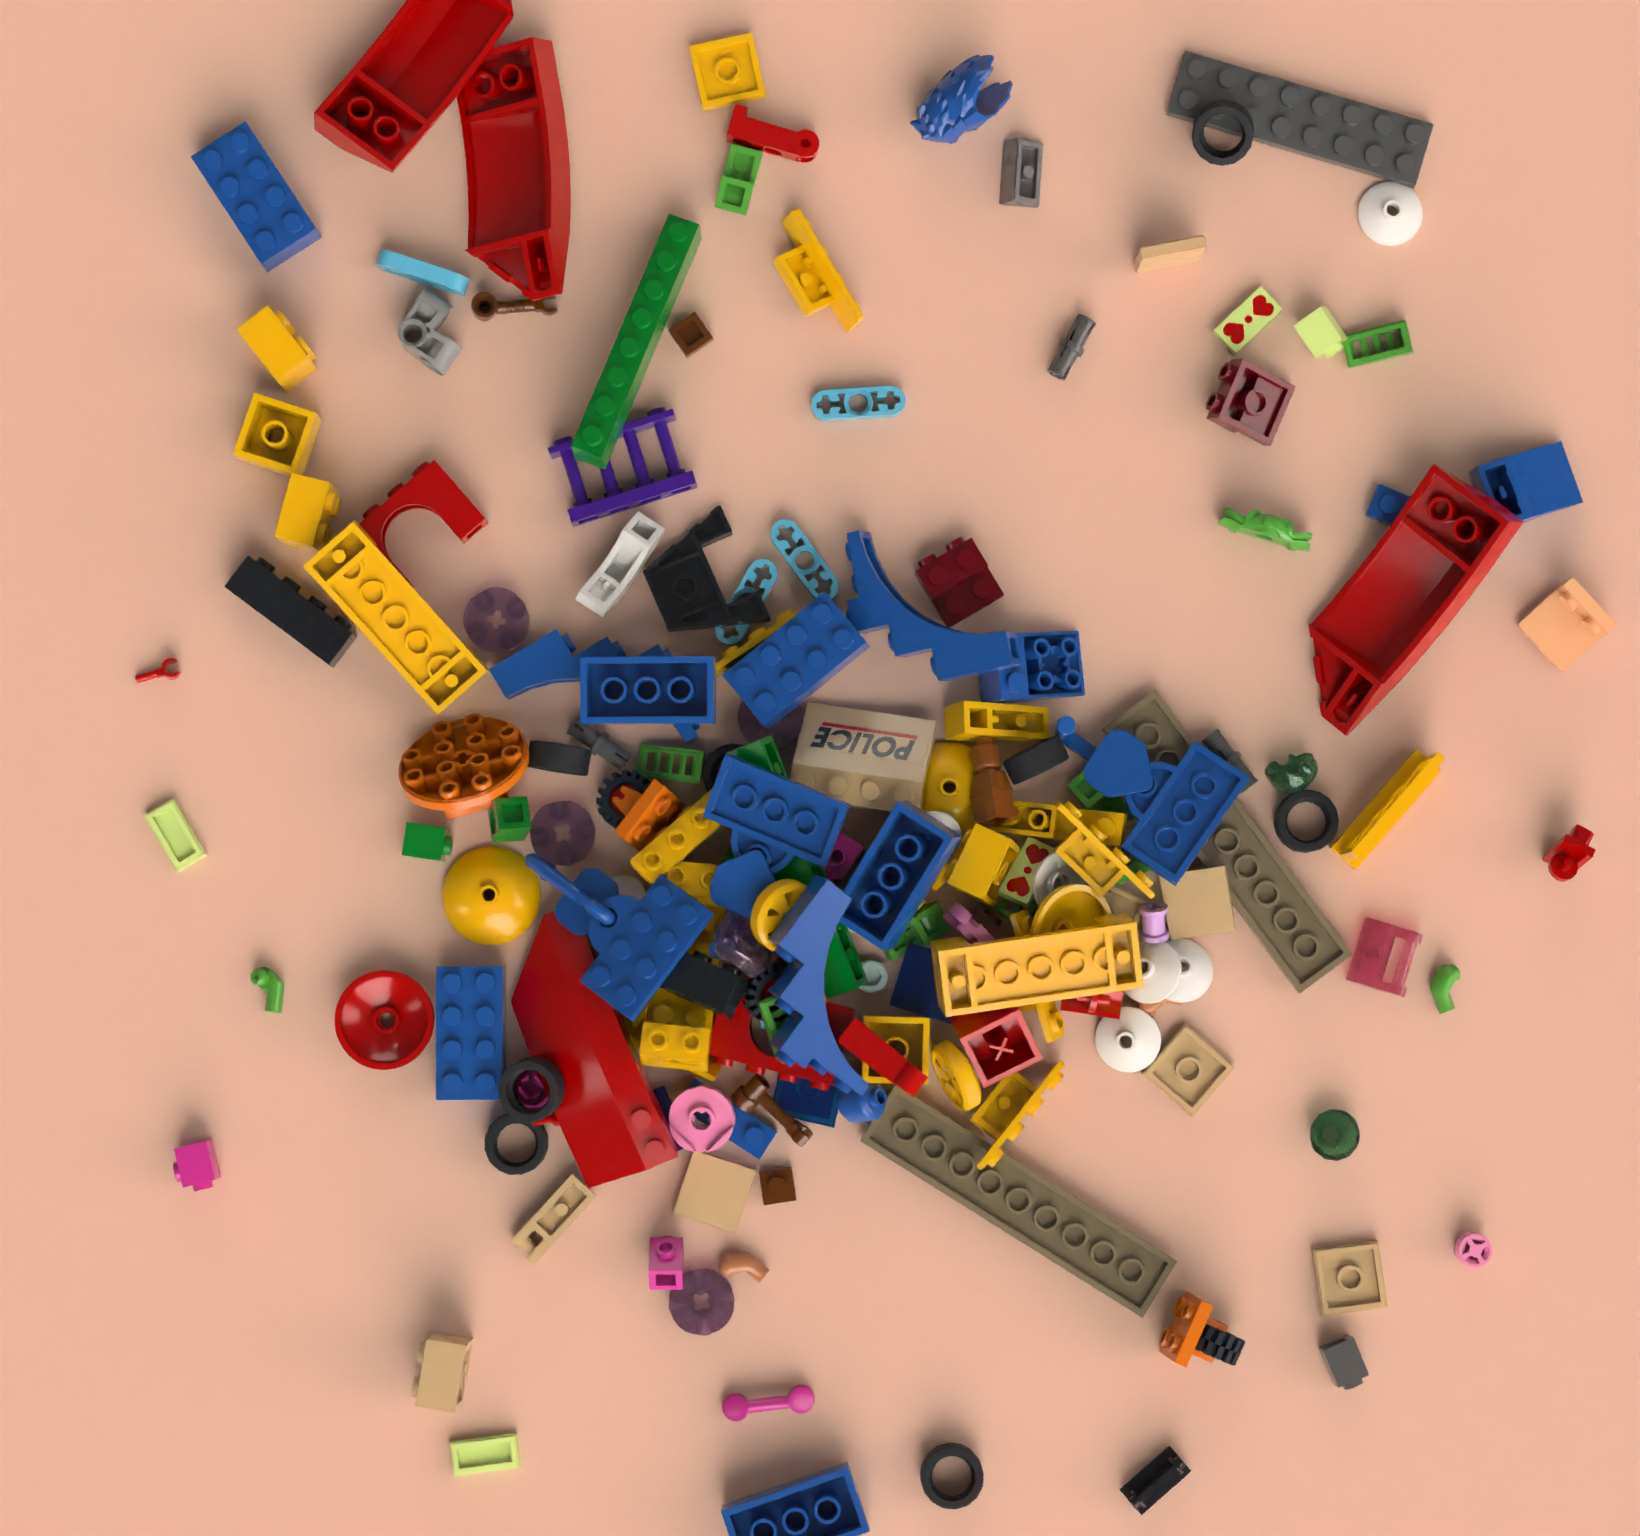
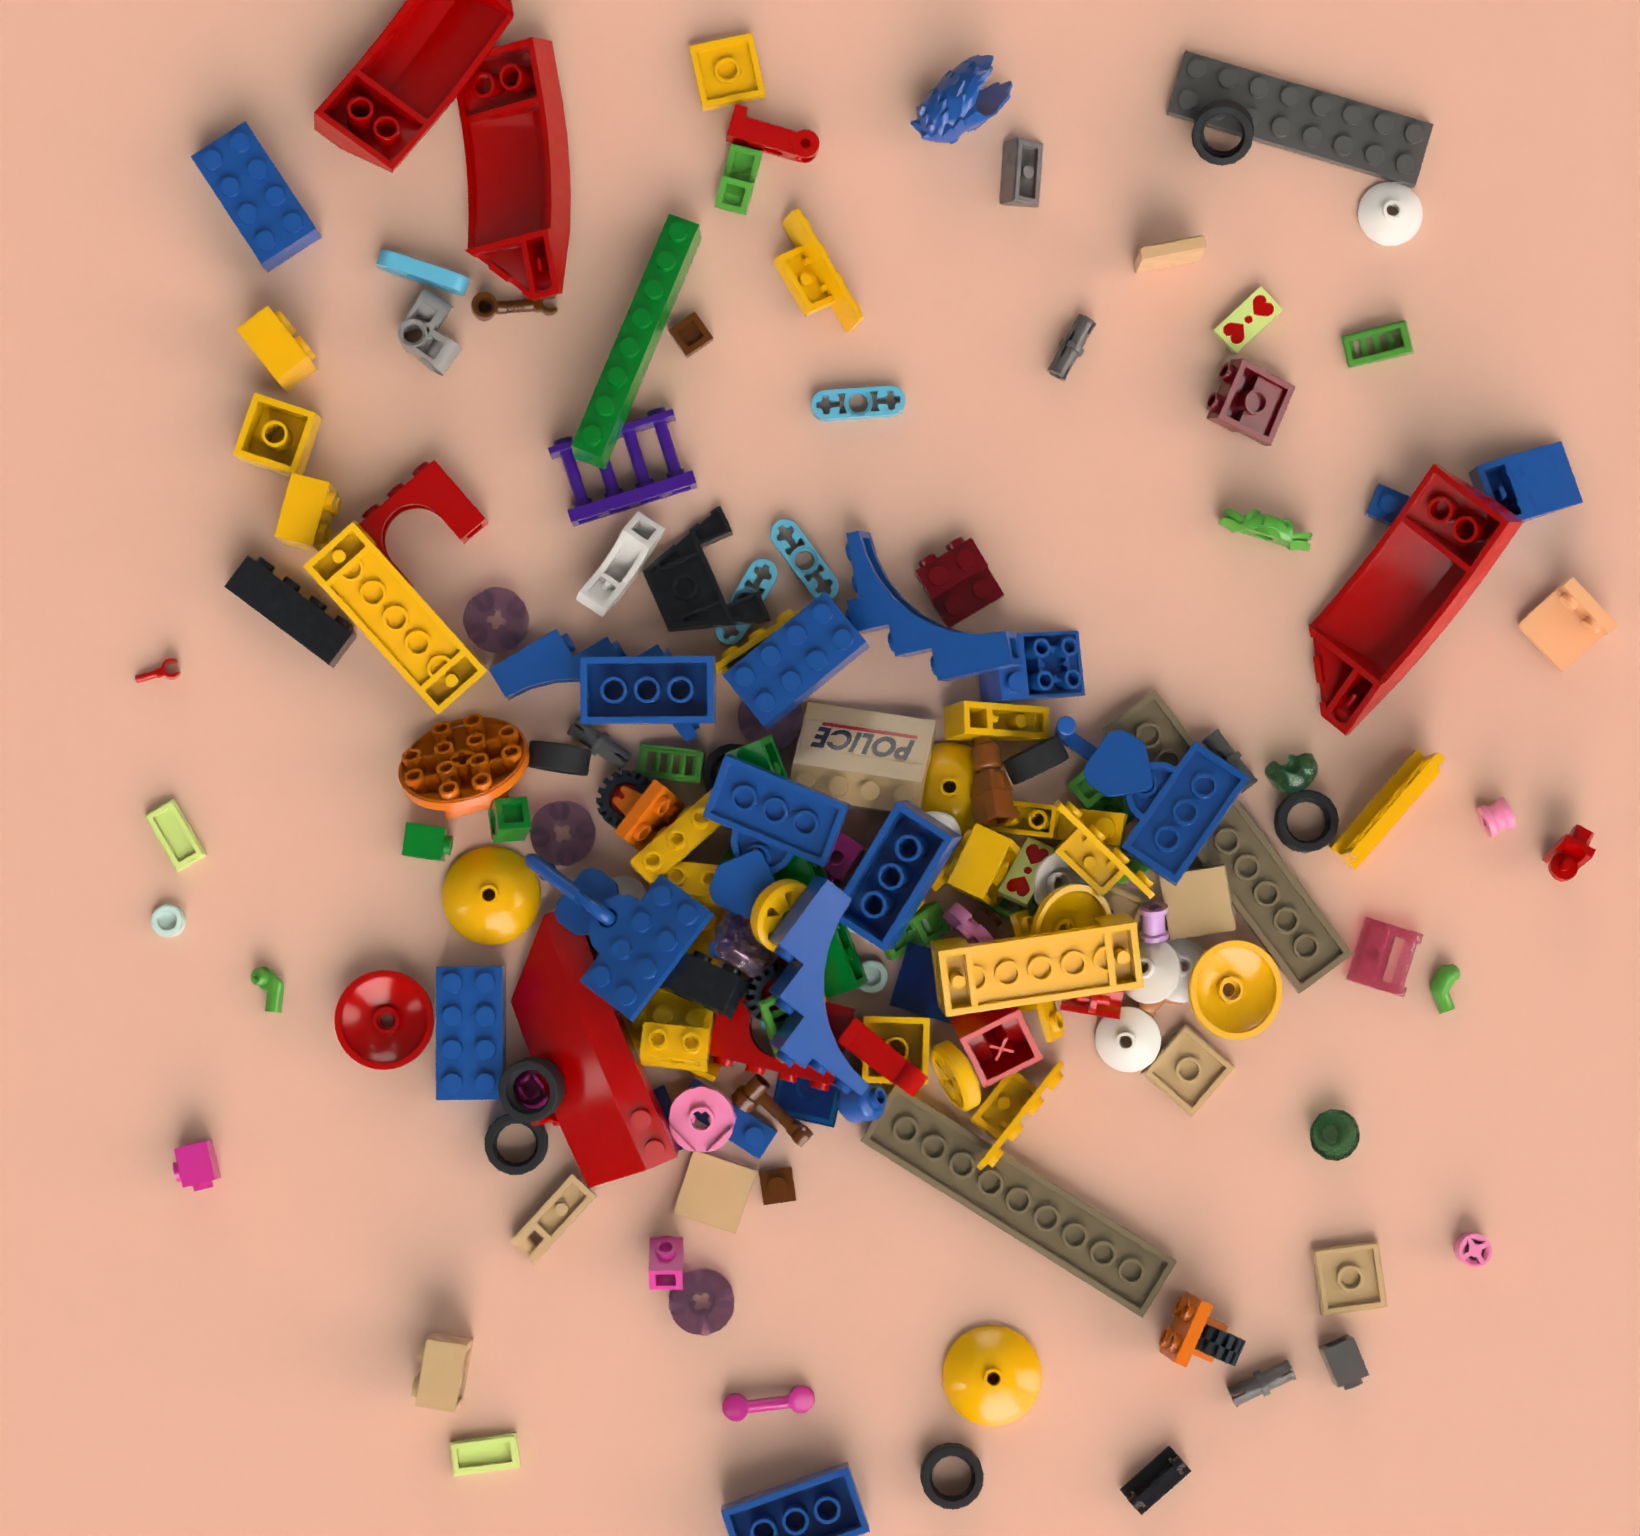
(168, 920): none -> light aqua tile
(742, 1262): nougat arm -> none
(988, 1351): none -> yellow dish
(1253, 992): none -> yellow dish
(1261, 1383): none -> dark grey pin
(1321, 333): yellowish green brick -> none
(1496, 817): none -> bright pink wheel

